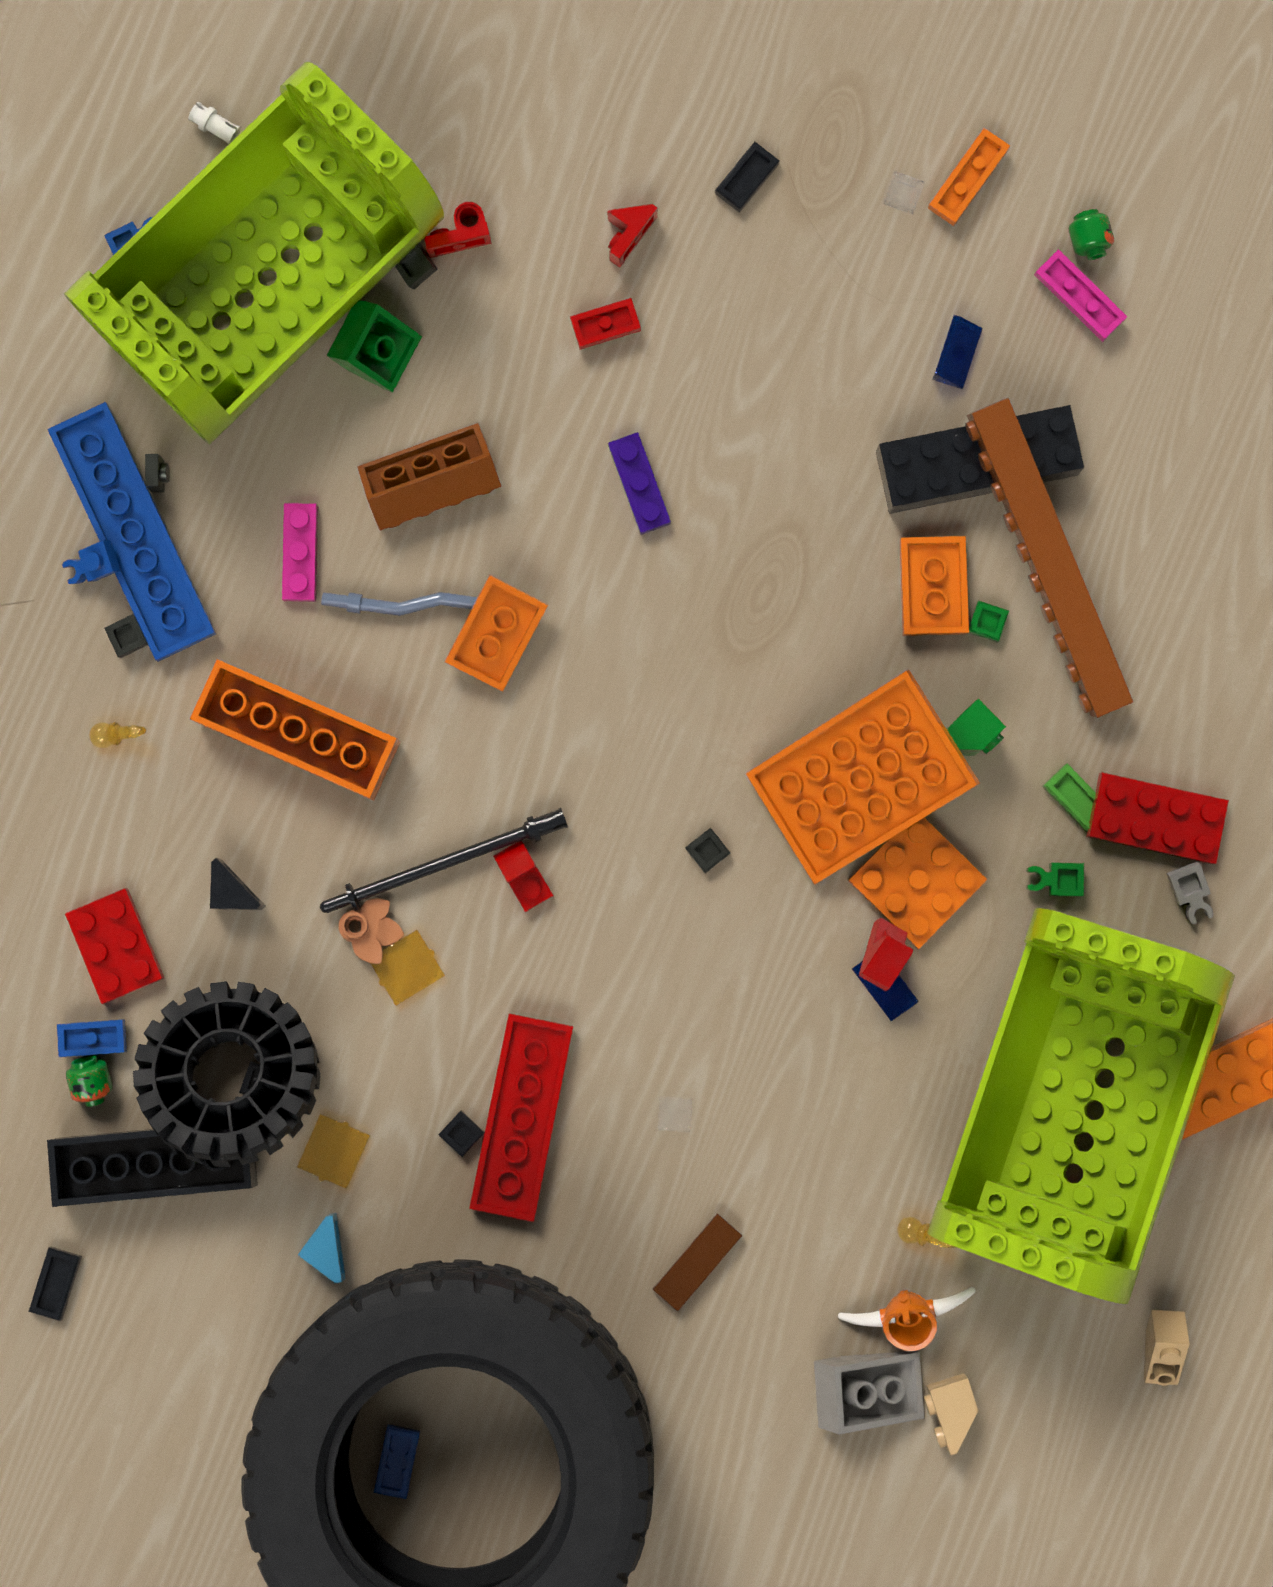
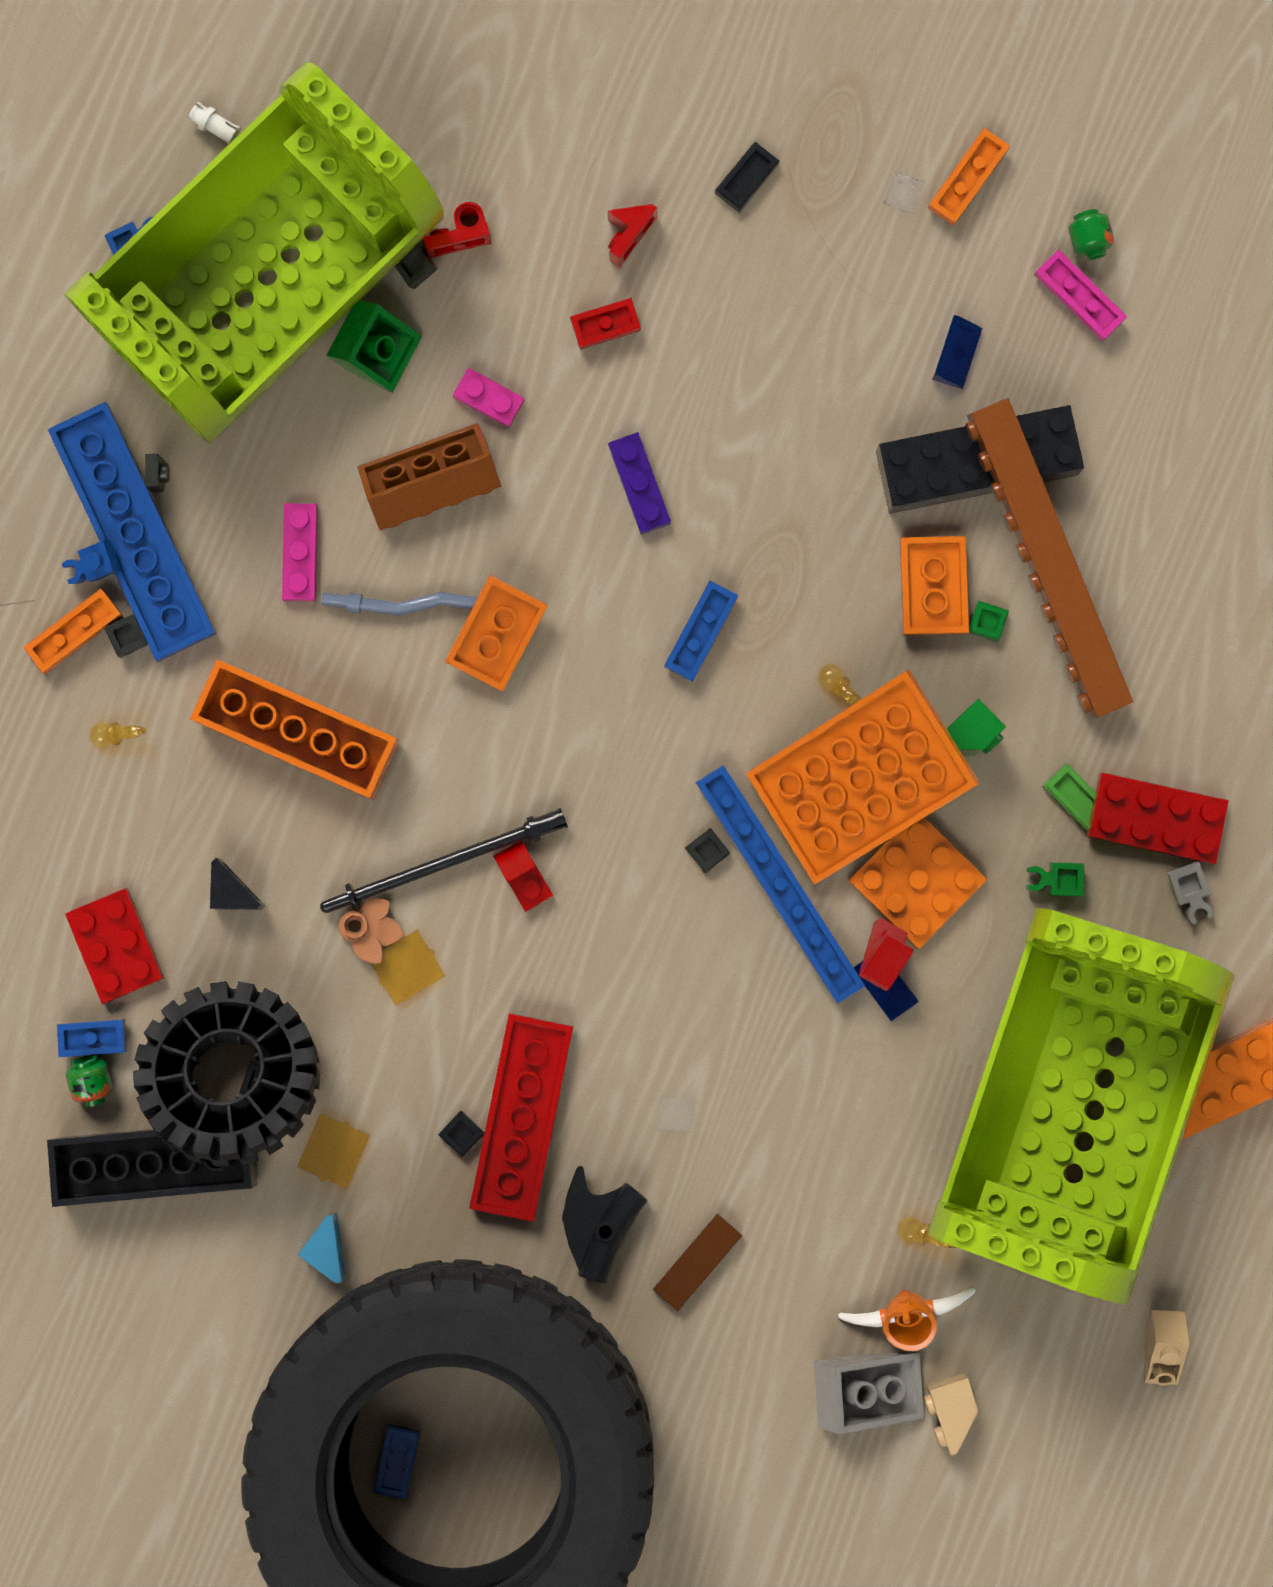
(55, 1283): black tile -> none
(72, 631): none -> orange plate
(488, 398): none -> dark pink plate
(587, 1213): none -> black pin
(701, 631): none -> blue plate
(780, 884): none -> blue plate
(832, 679): none -> clear yellow bar

